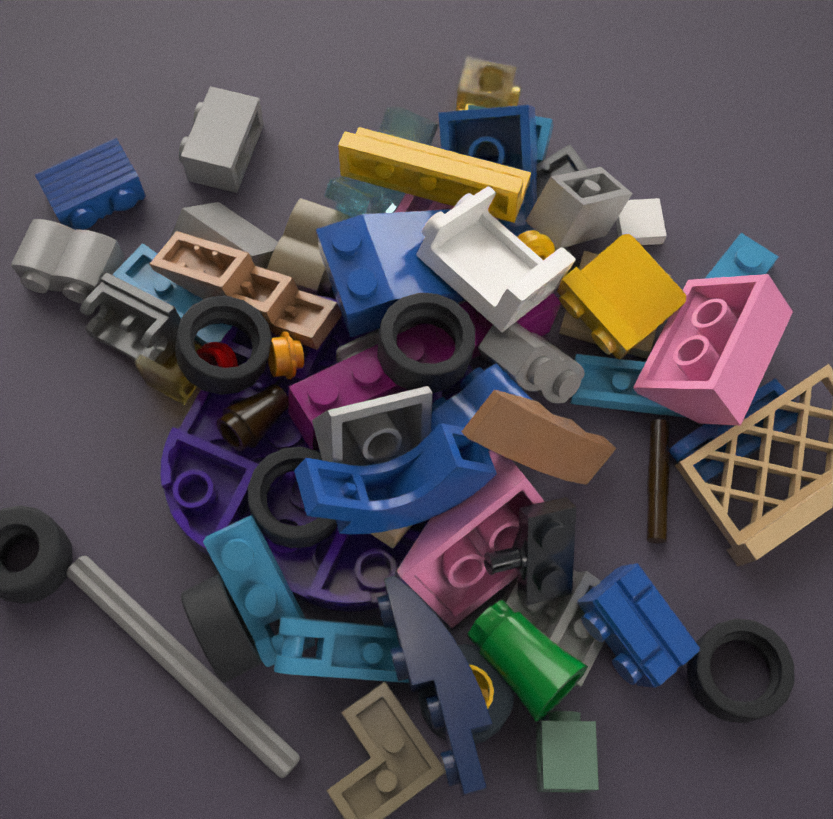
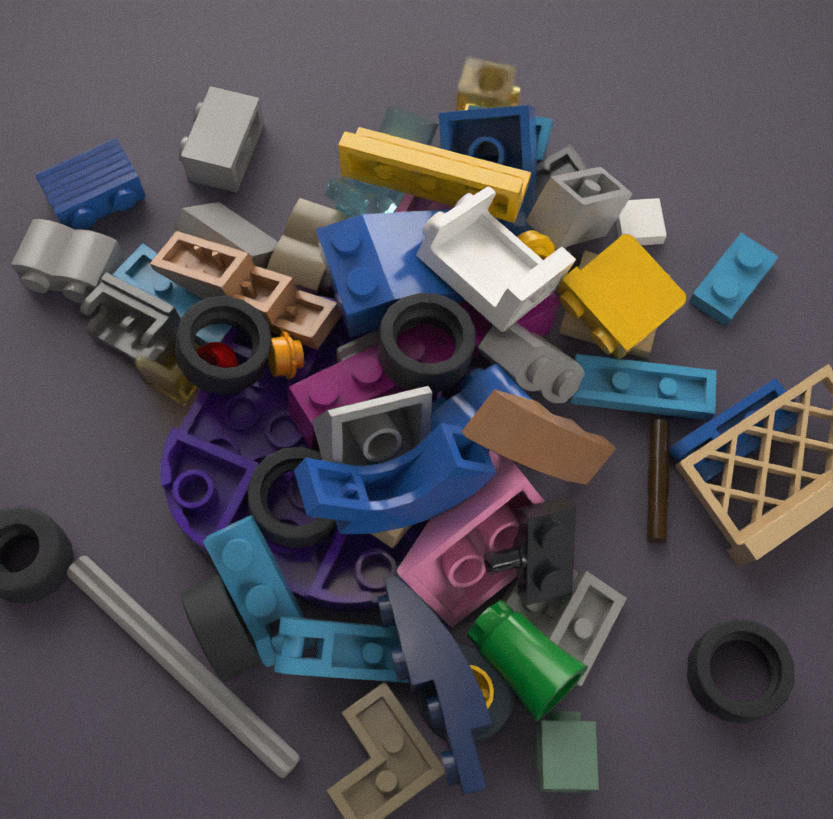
(250, 419): dark brown cone -> none
(637, 627): blue brick -> none
(716, 348): bright pink slope -> none

